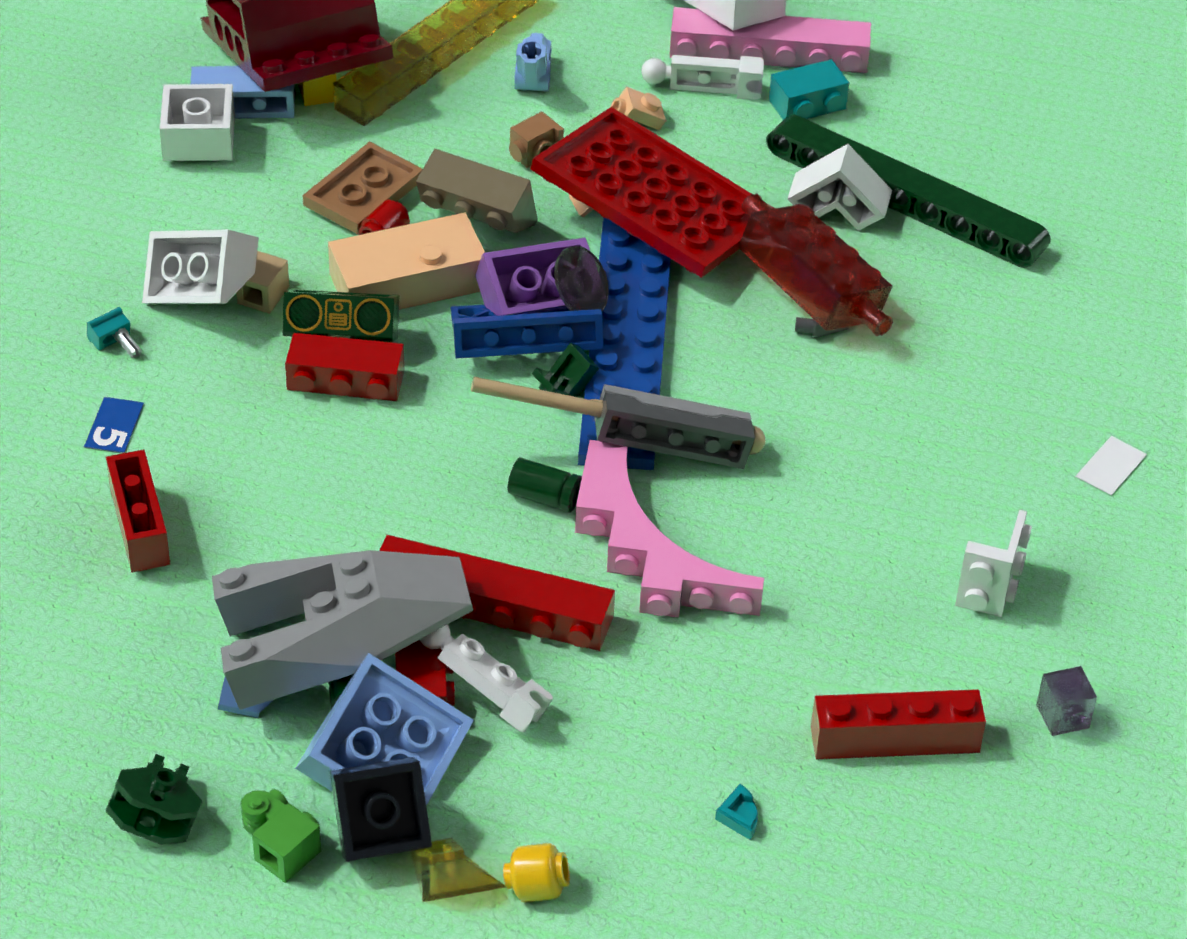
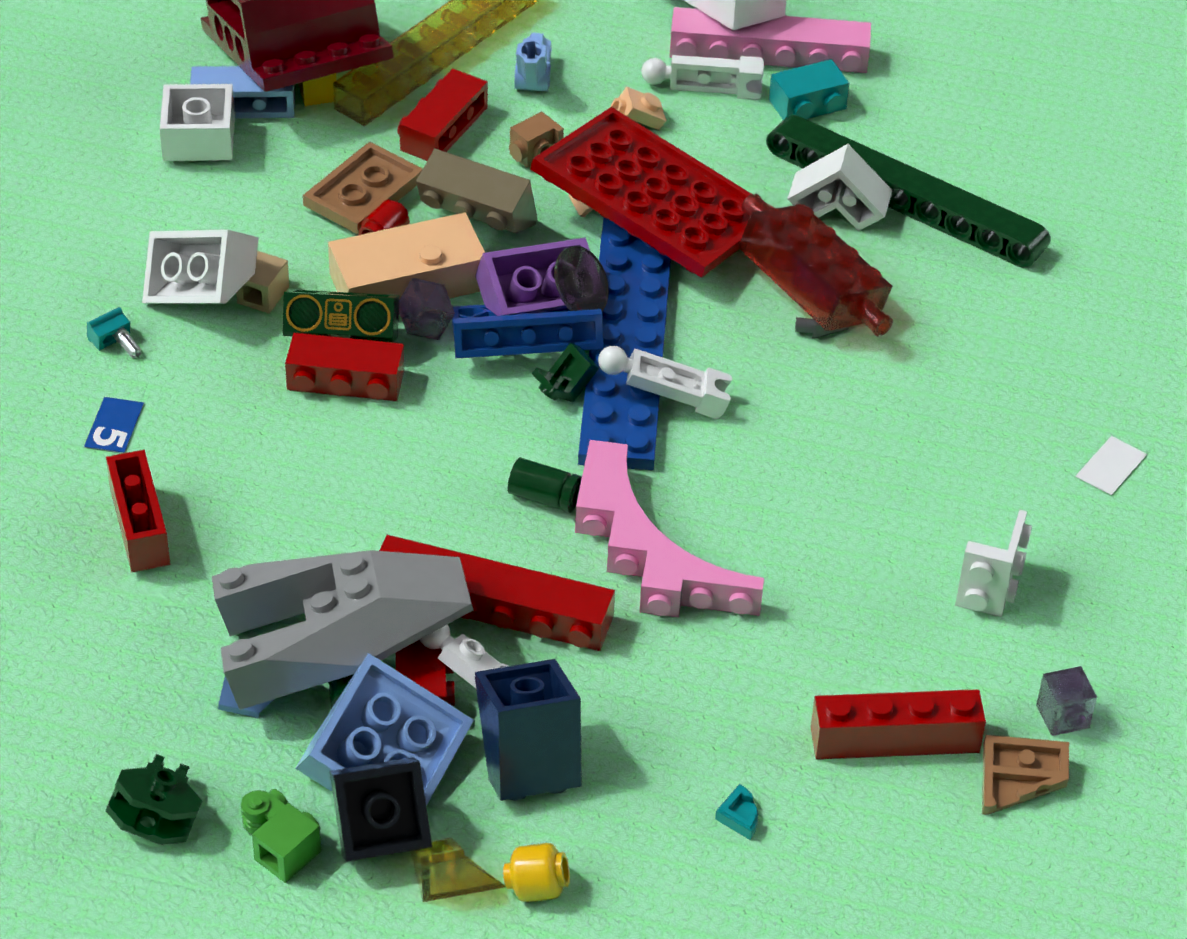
(425, 309): none -> brick
(443, 114): none -> red brick
(530, 729): none -> slope
(651, 421): dark grey piece -> none
(670, 379): none -> white plate
(1021, 770): none -> medium nougat wing

